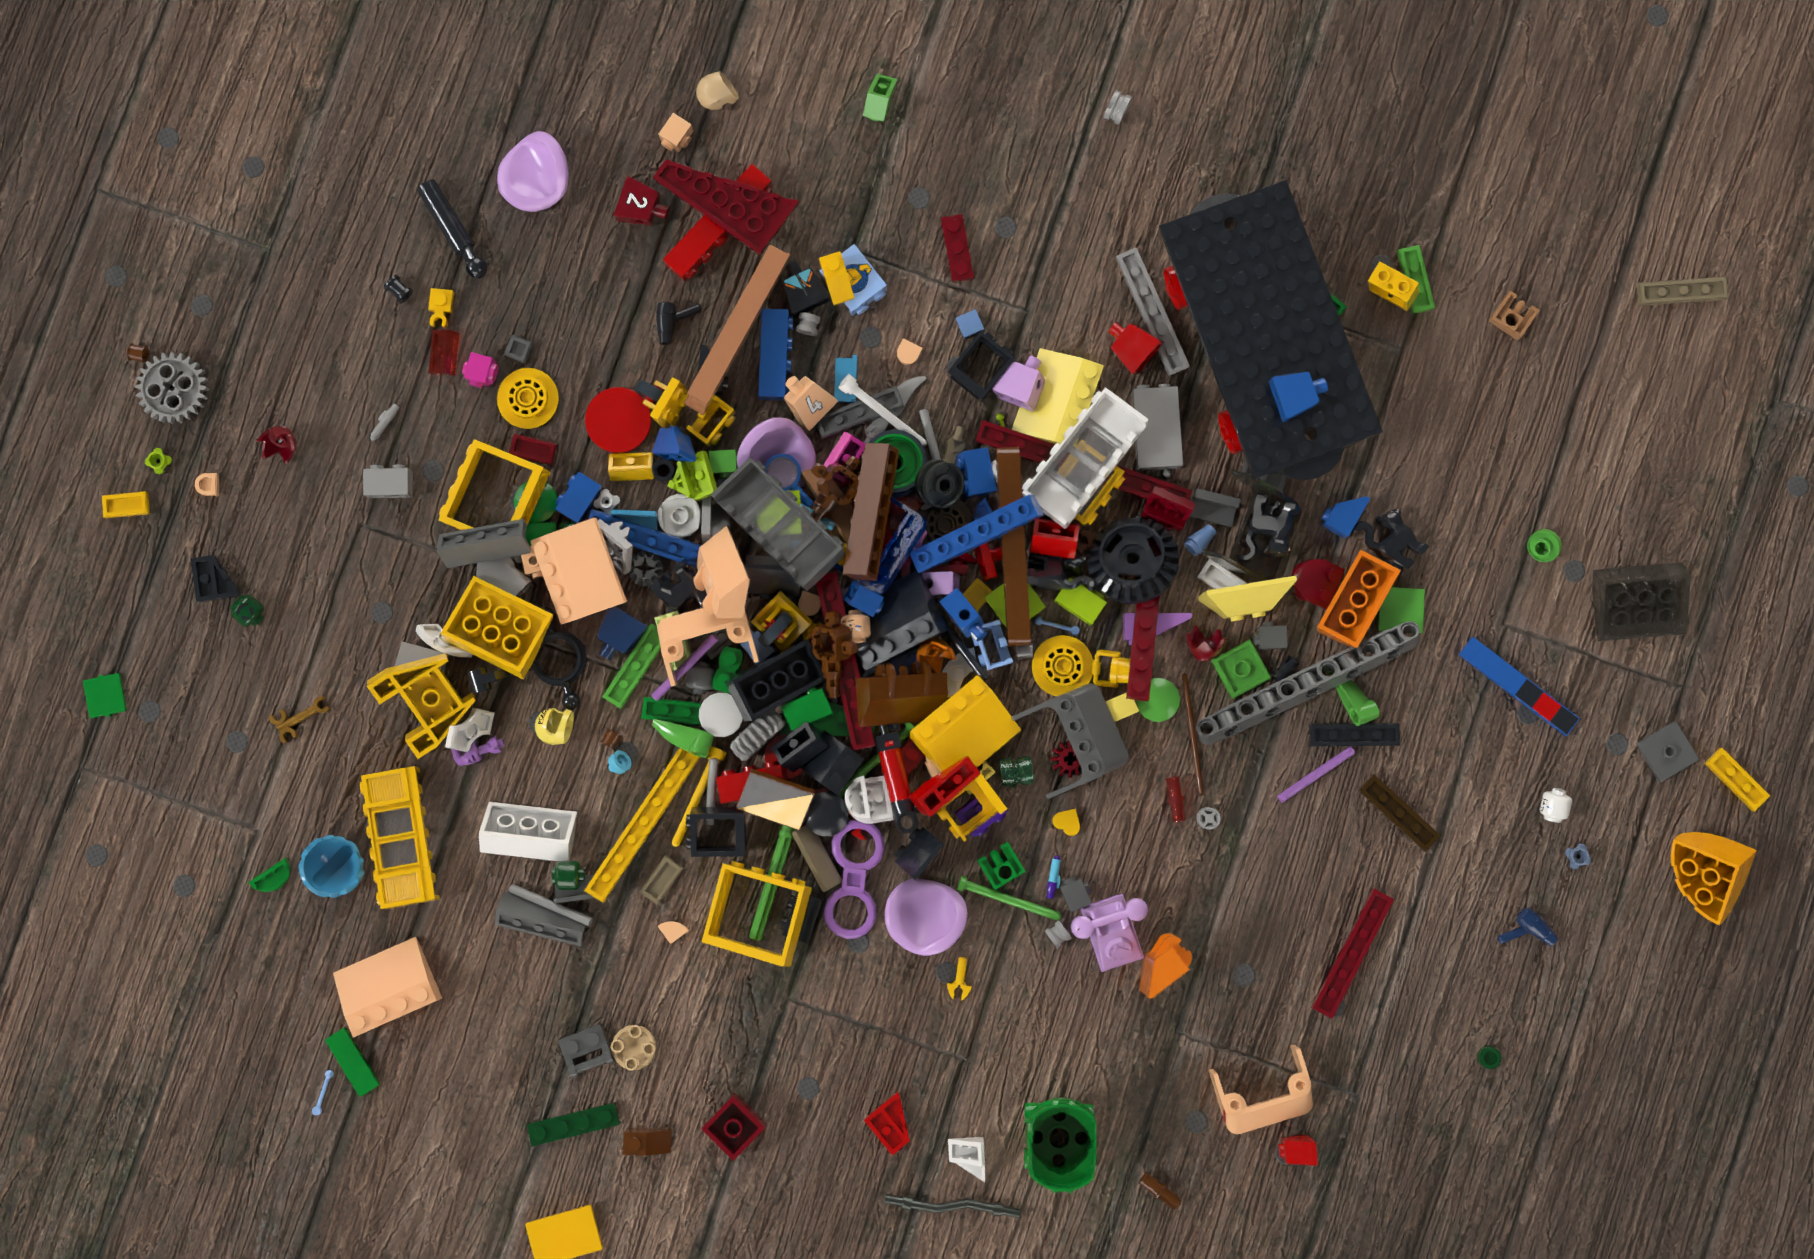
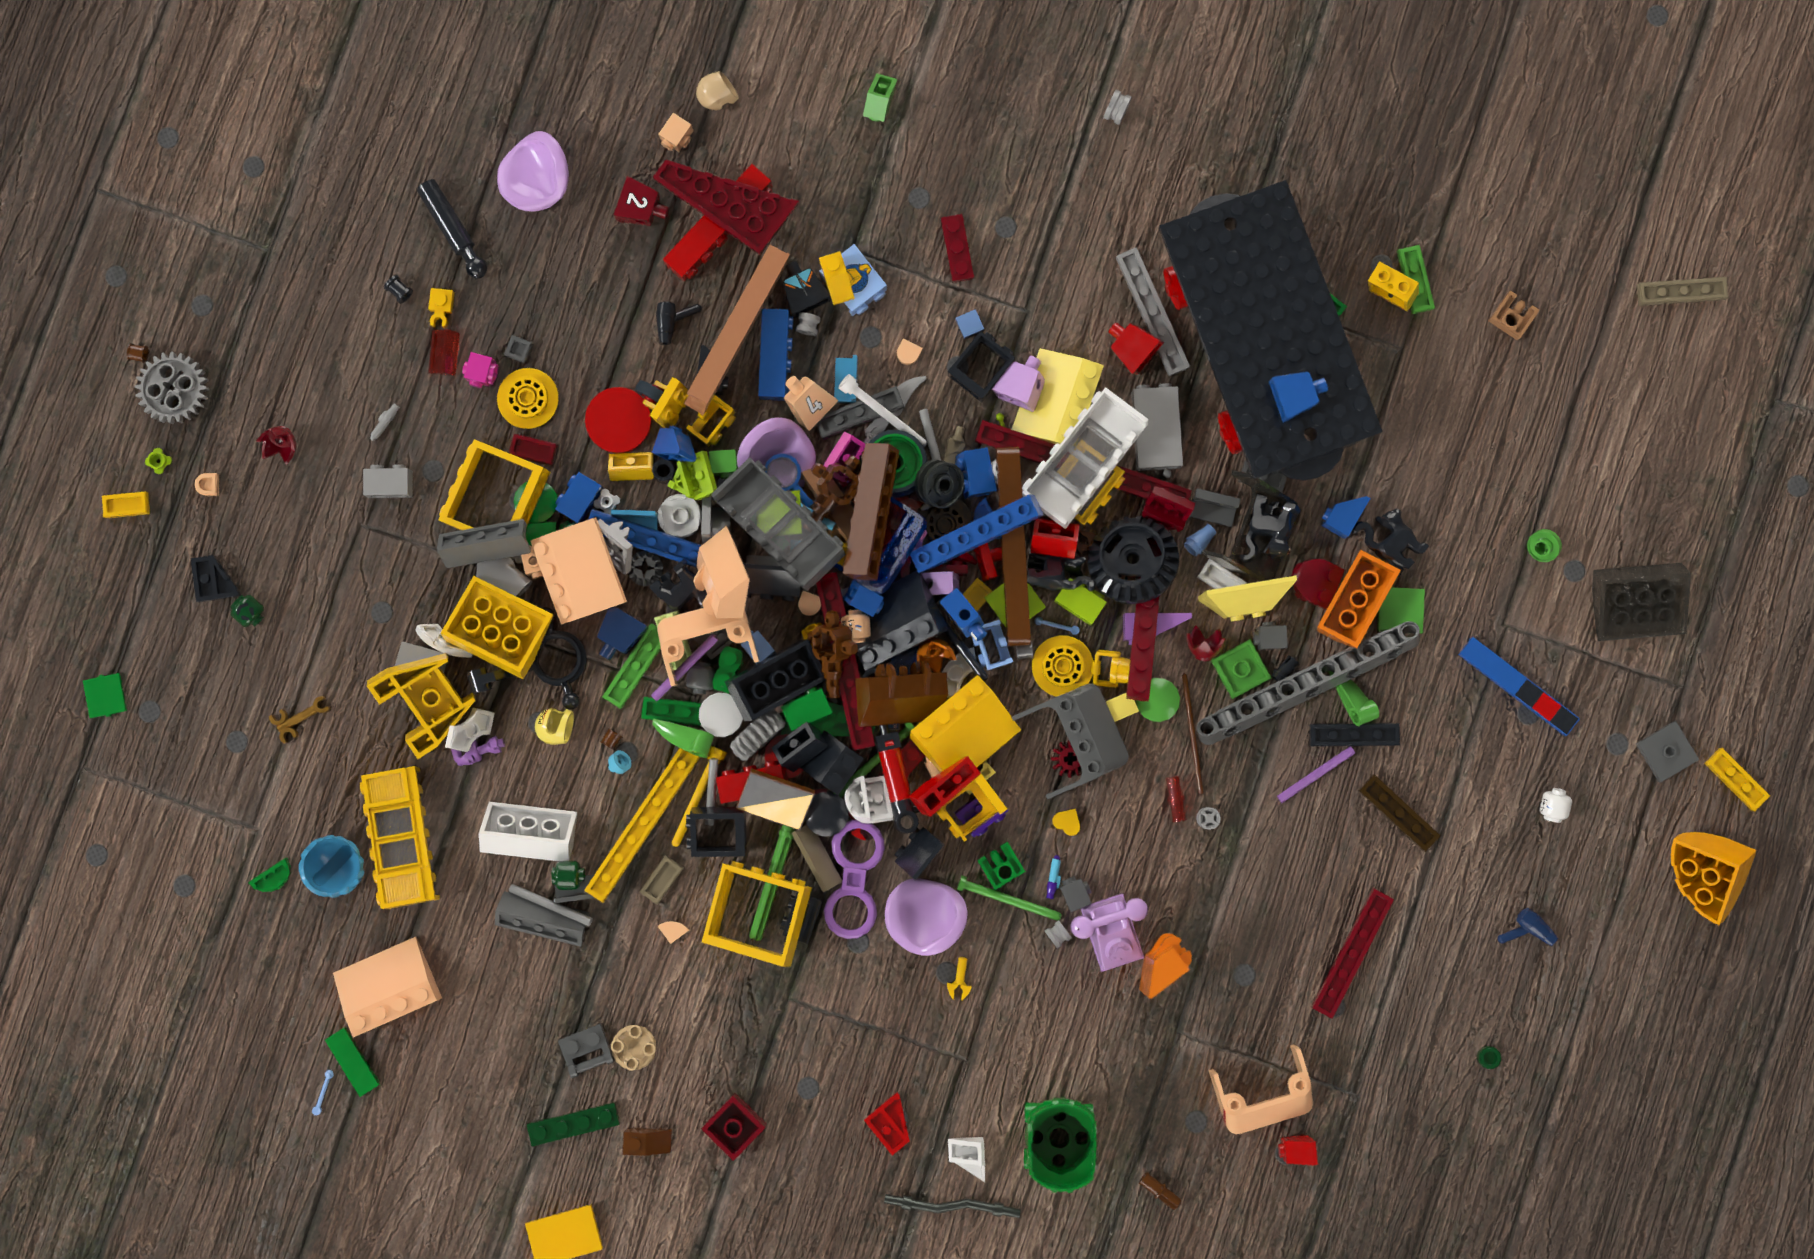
(780, 622): yellow plate -> none
(1016, 771): clear green wheel -> none
(1584, 856): sand blue plate -> none

